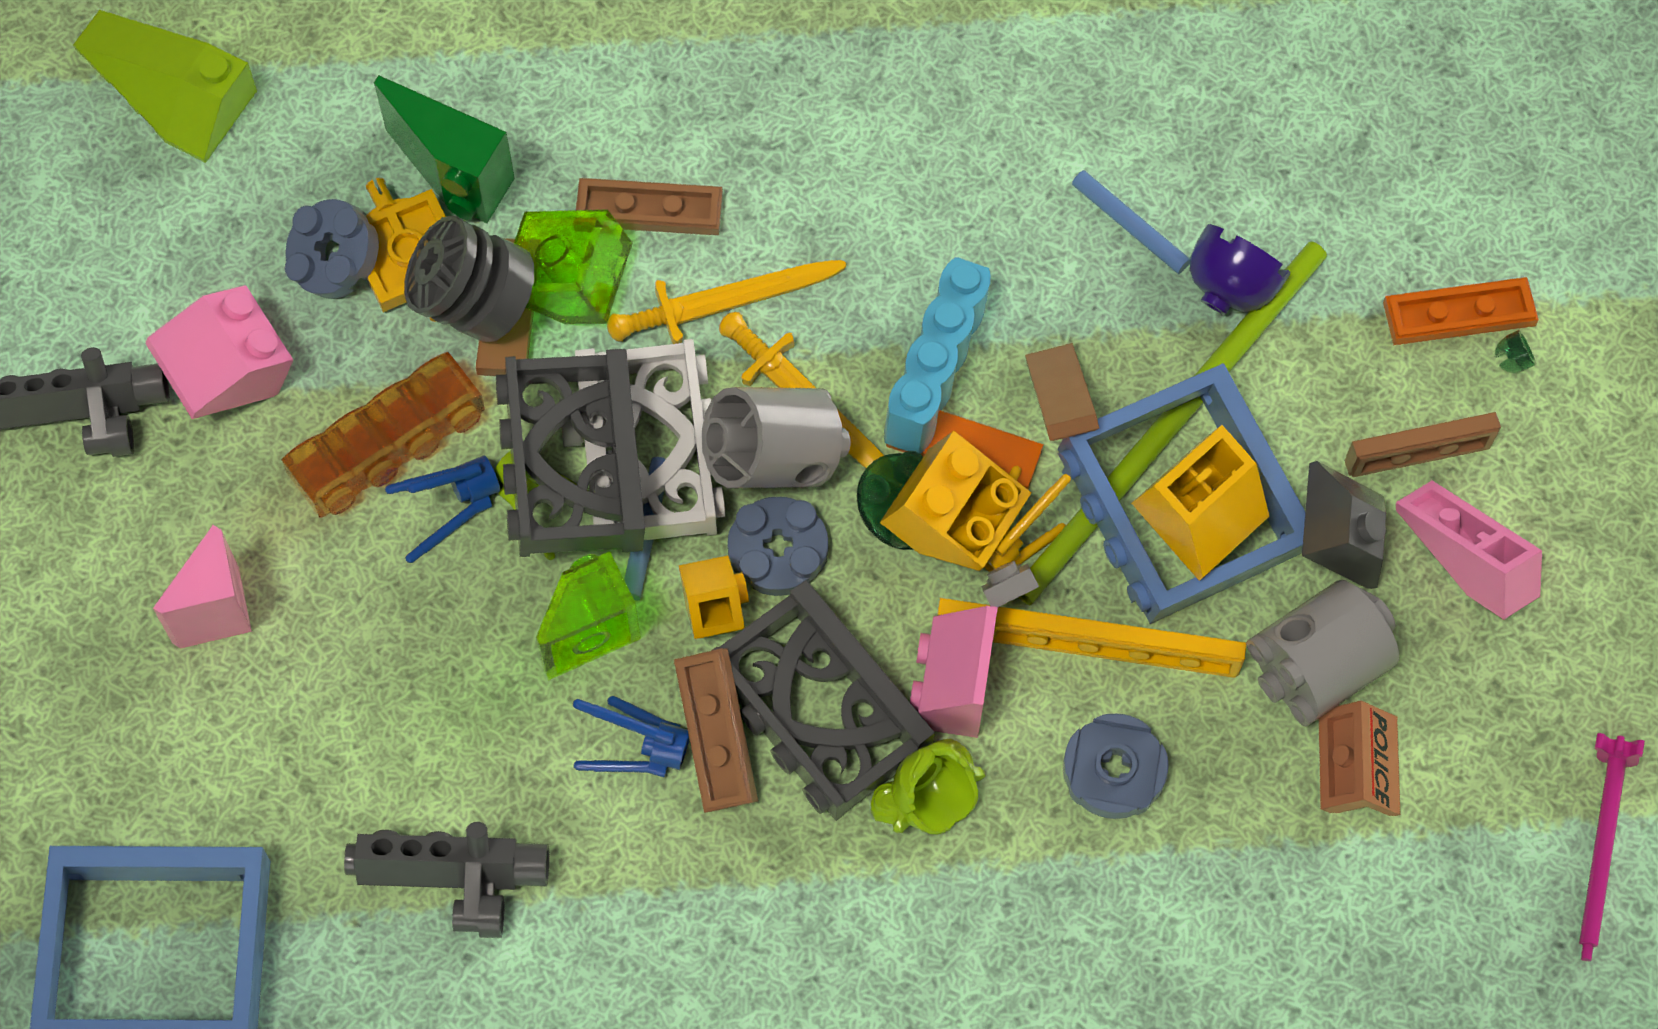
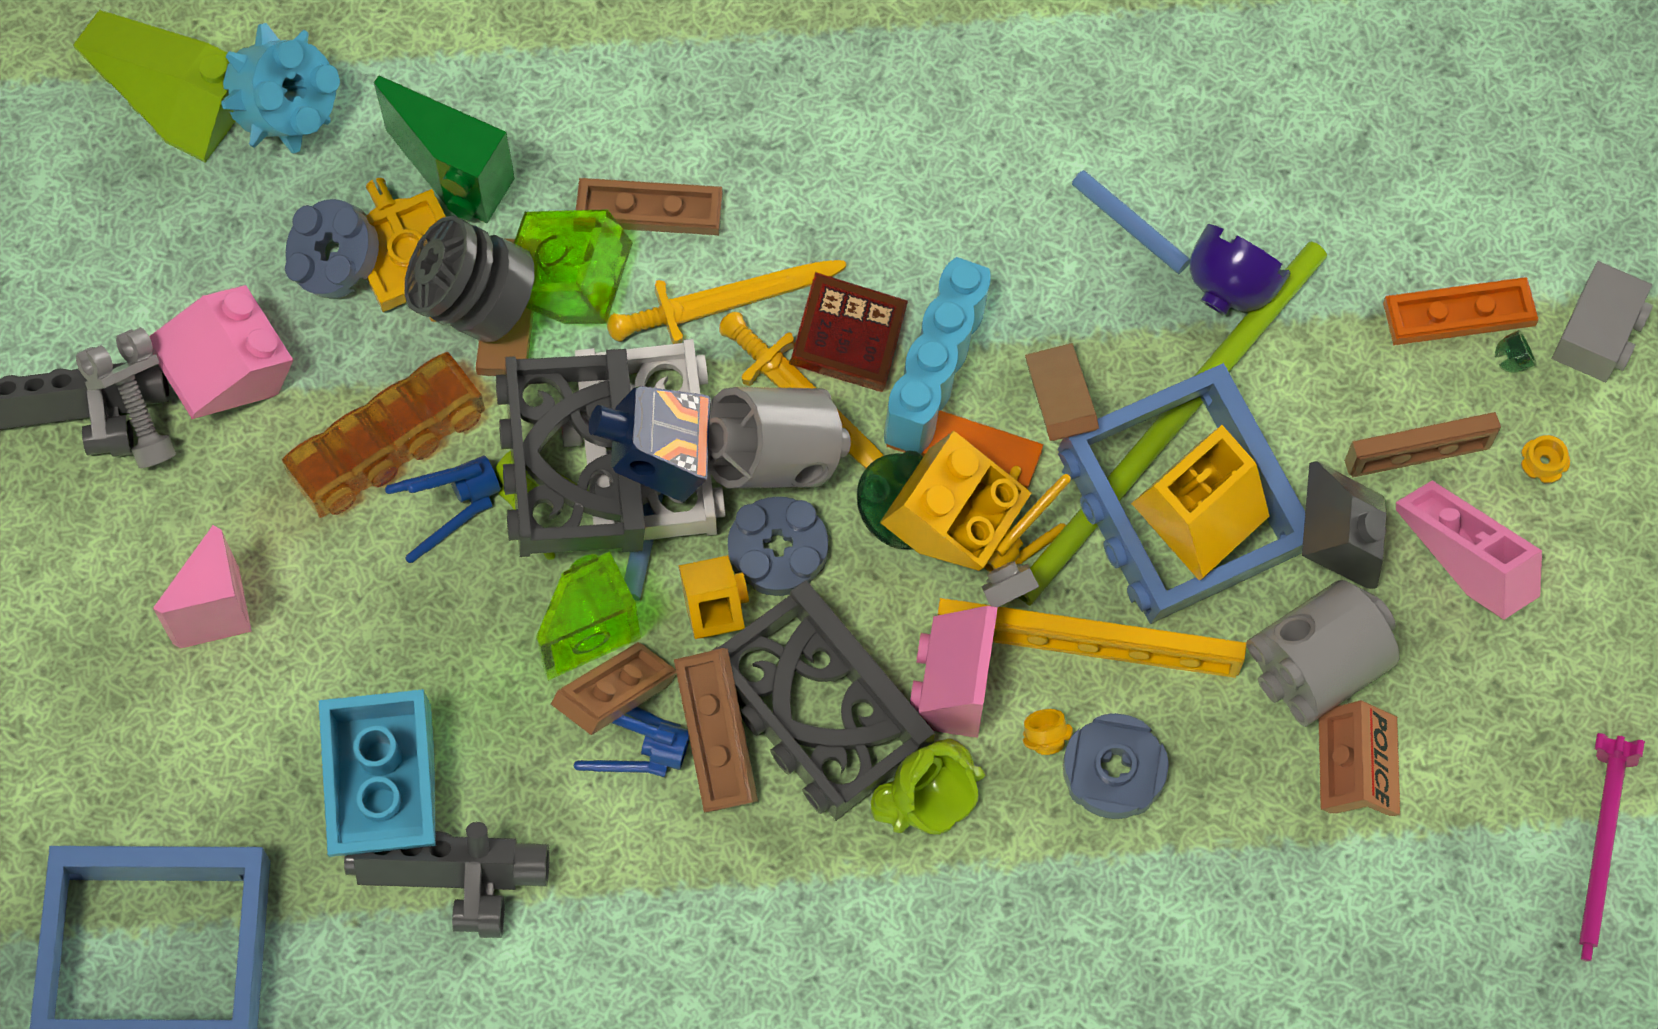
(98, 369): none -> light grey bar
(280, 88): none -> medium azure brick
(378, 772): none -> medium azure slope
(614, 688): none -> medium nougat tile
(658, 438): none -> dark blue torso
(848, 332): none -> tile
(1046, 731): none -> yellow plate
(1548, 447): none -> yellow plate
(1602, 322): none -> light grey brick

